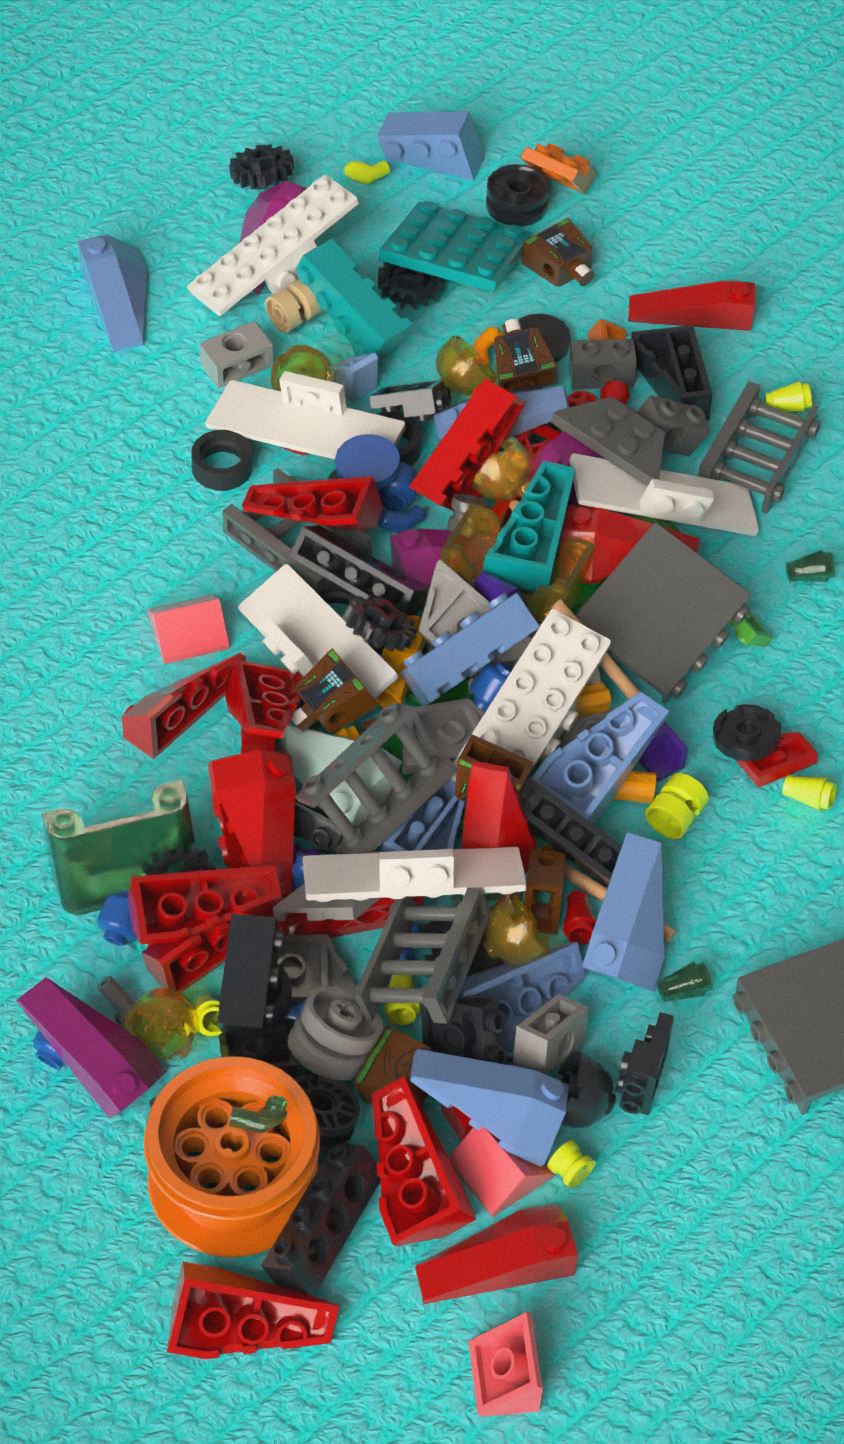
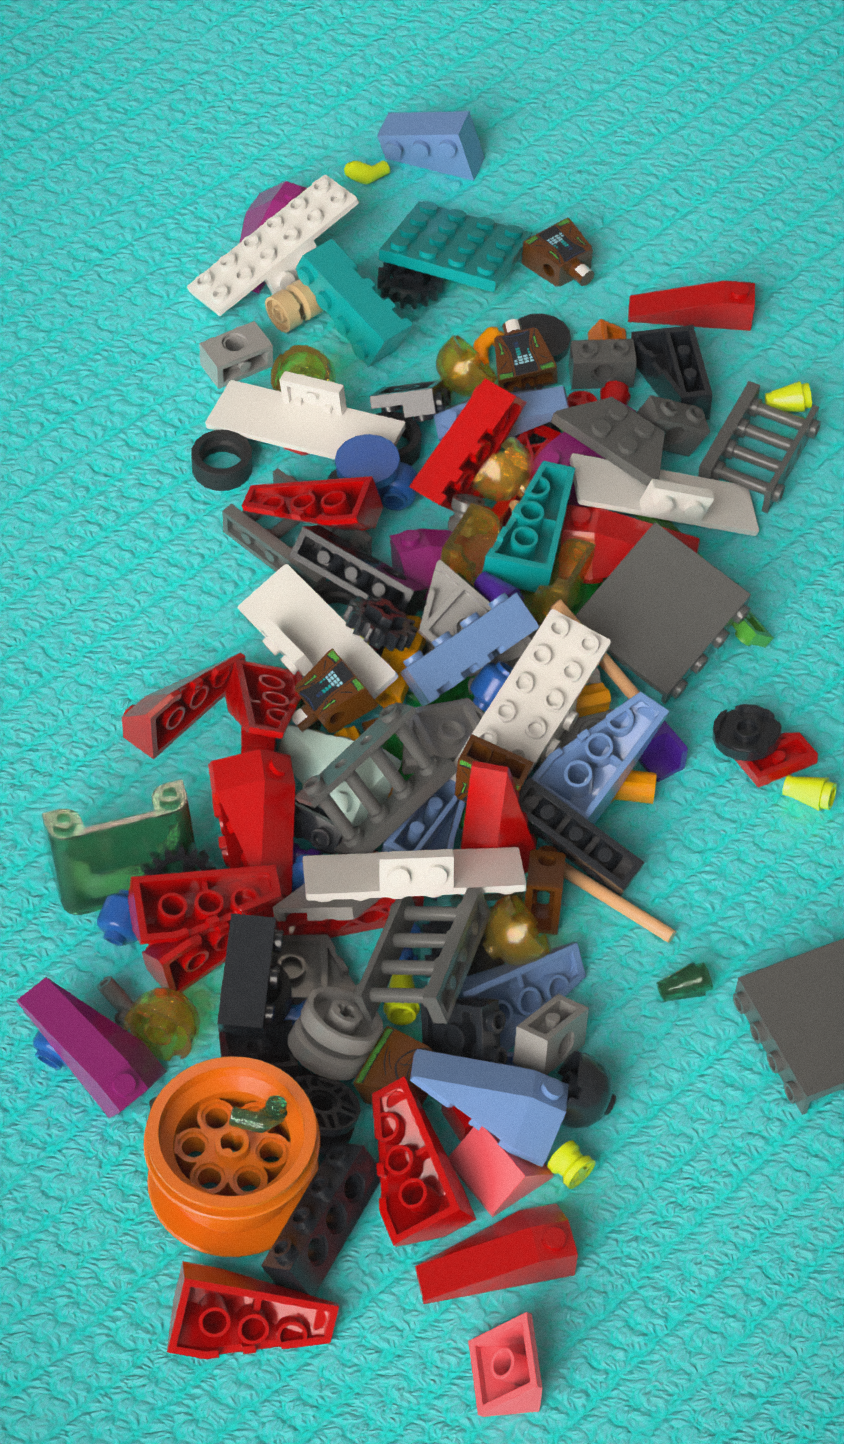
(117, 286): medium blue wedge -> none
(189, 628): coral slope -> none
(208, 1012): neon yellow cone -> none
(261, 166): black gear -> none
(357, 375): light blue slope -> none
(398, 521): blue arm -> none
(517, 195): black wheel -> none
(560, 168): orange plate -> none
(578, 919): red cone -> none
(630, 924): medium blue wedge -> none
(643, 1067): black plate -> none
(676, 806): neon yellow wheel -> none
(811, 568): clear green cone -> none

